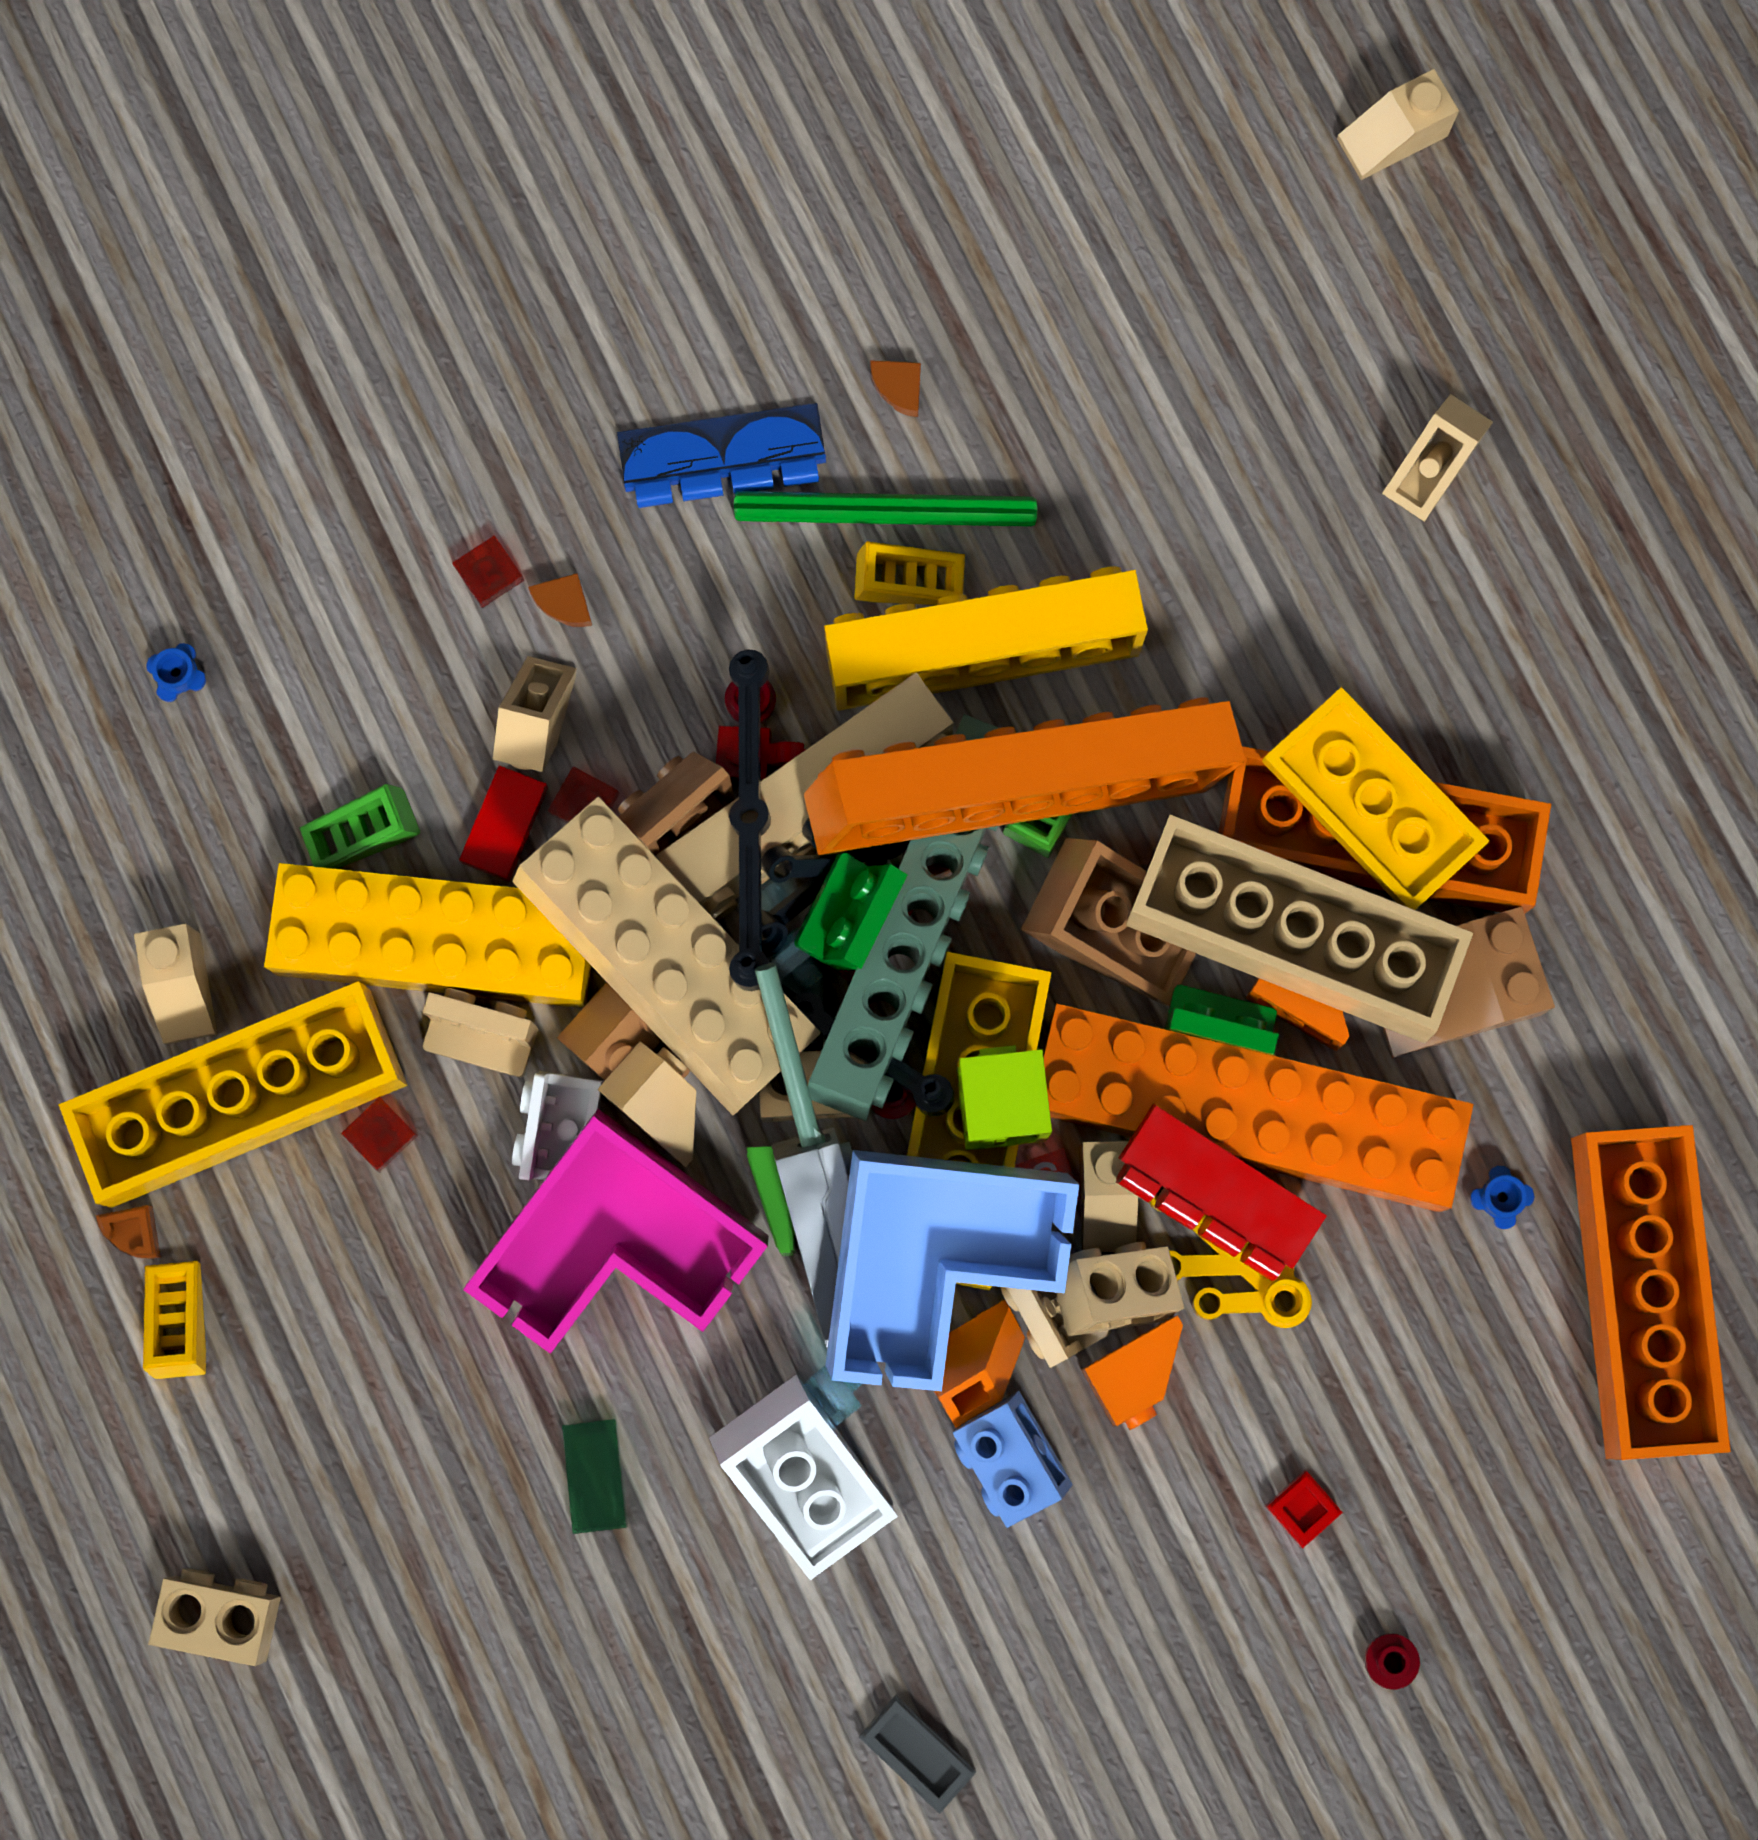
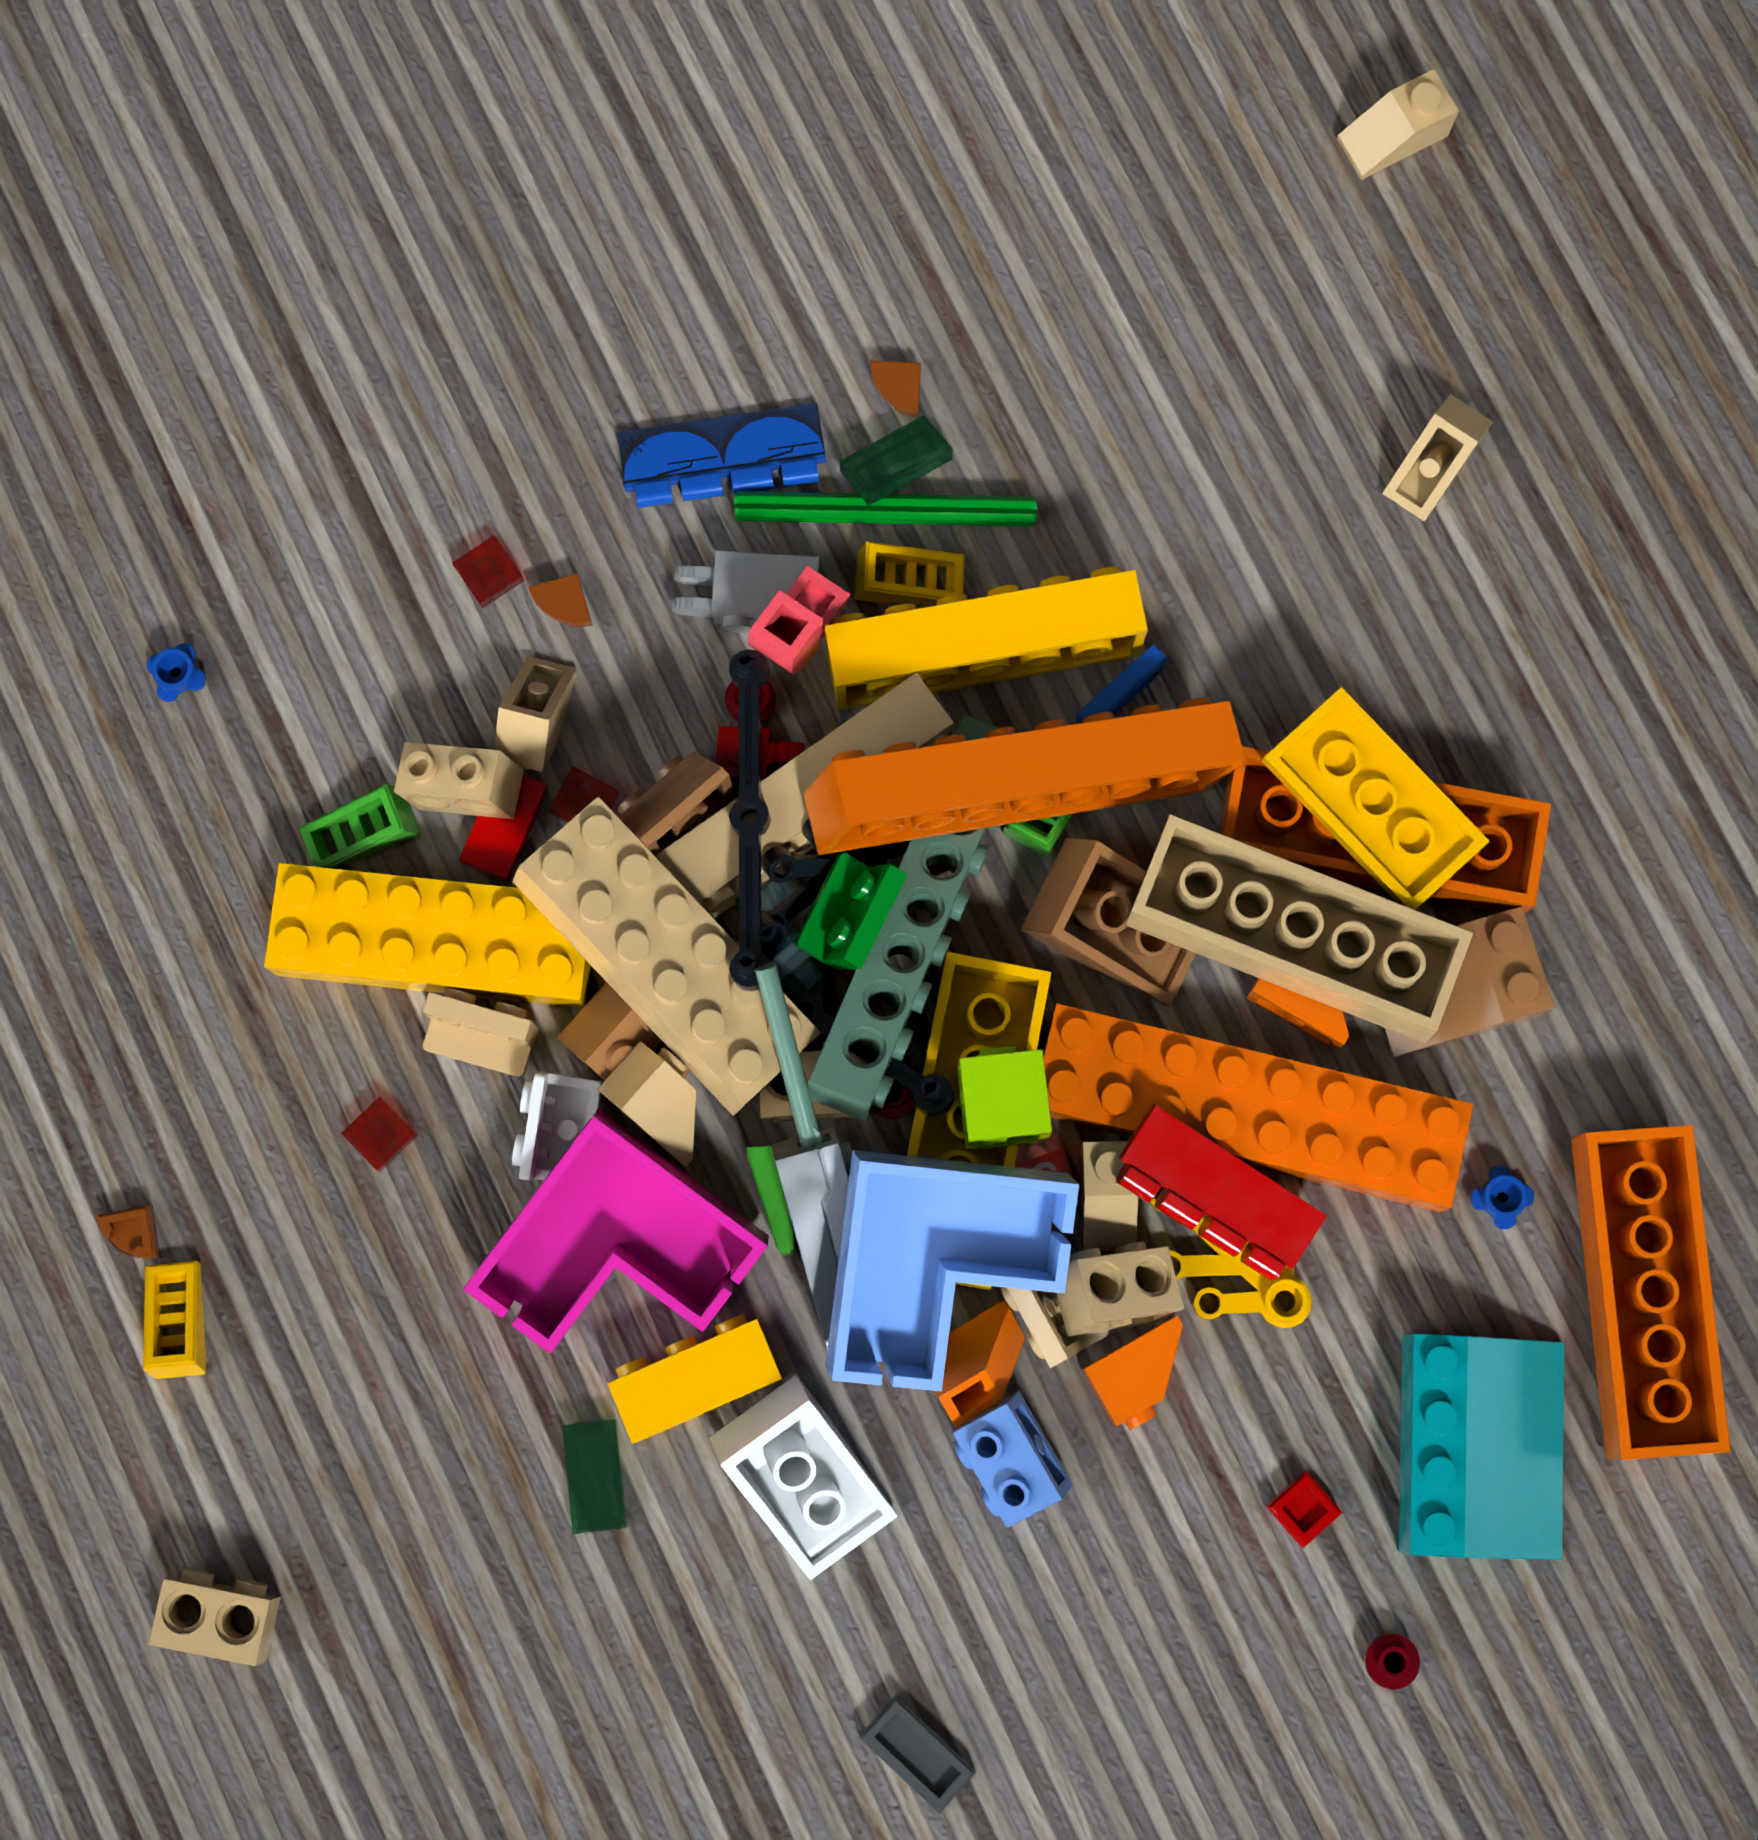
(176, 982): tan slope -> none
(232, 1095): yellow brick -> none
(459, 780): none -> tan brick
(694, 1378): none -> yellow brick
(741, 586): none -> light grey hinge
(795, 621): none -> coral brick
(833, 1396): clear light blue tile -> none
(896, 460): none -> clear green tile
(1126, 685): none -> blue tile
(1222, 1019): green bracket -> none
(1481, 1447): none -> teal slope

